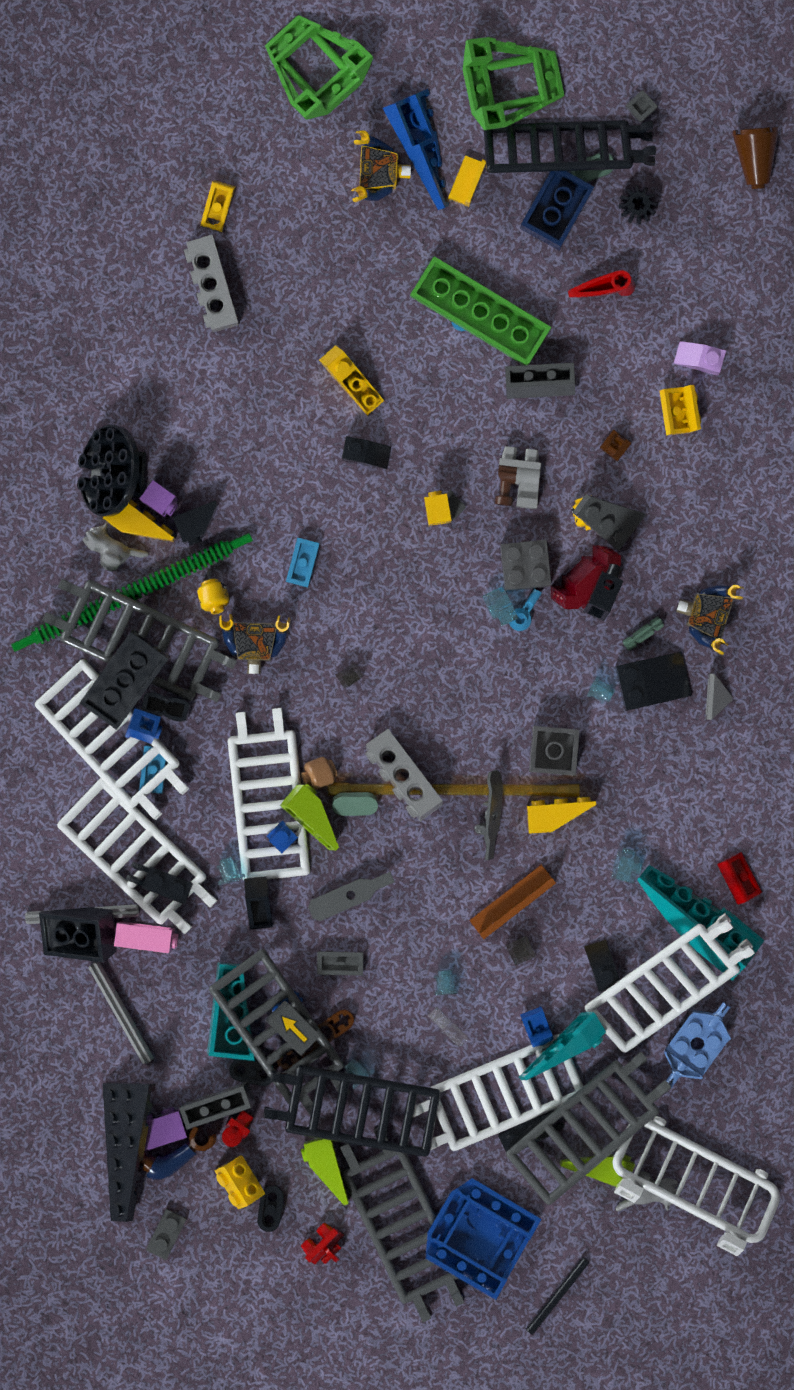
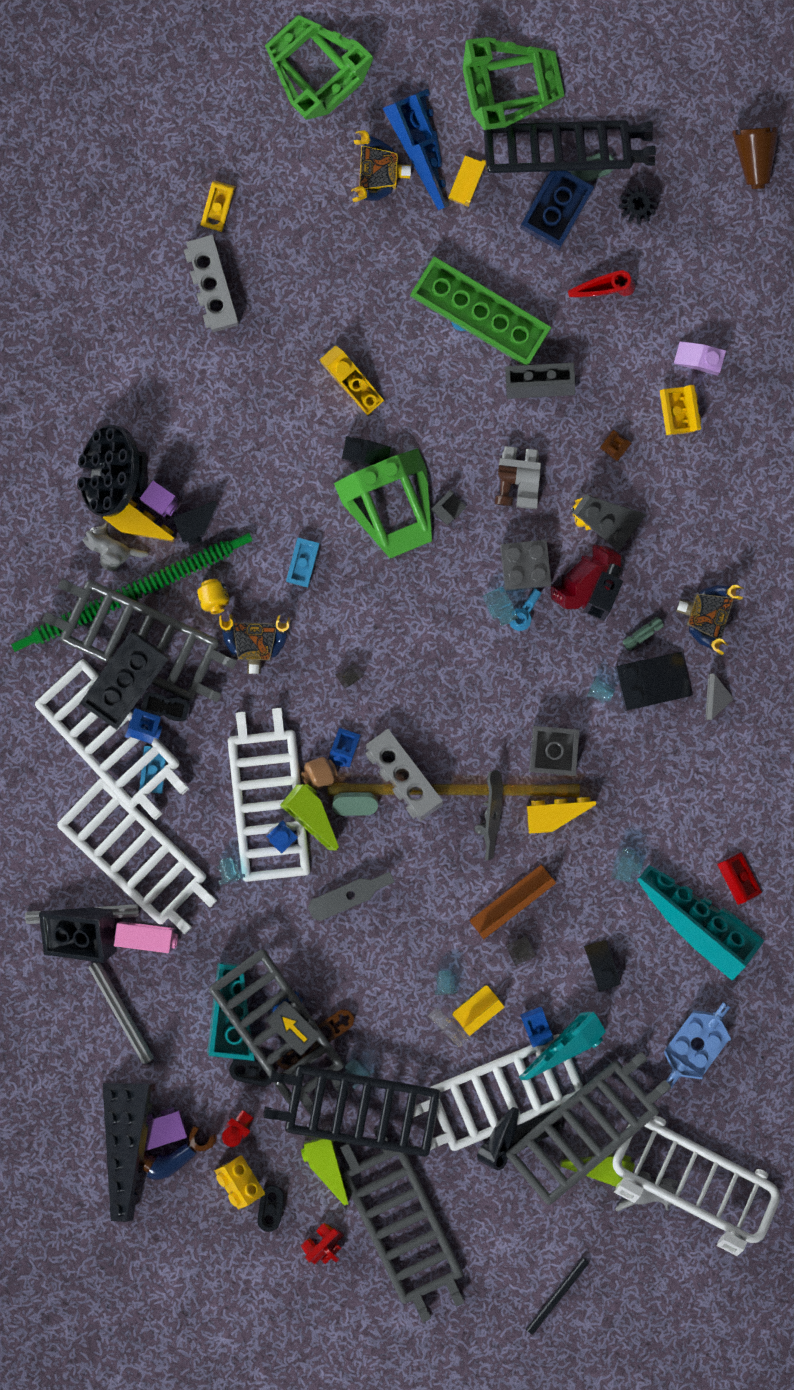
(162, 883): black hinge -> none
(166, 1234): dark grey plate -> none
(217, 1105): dark grey brick -> none
(258, 902): black slope -> none
(339, 963): dark grey plate -> none
(344, 747): none -> blue bracket
(378, 475): none -> bright green windscreen
(437, 508): yellow brick -> none
(478, 1010): none -> yellow panel
(479, 1236): blue wedge -> none
(500, 1141): none -> black piece
(641, 106): dark grey plate -> none
(722, 925): white bar -> none

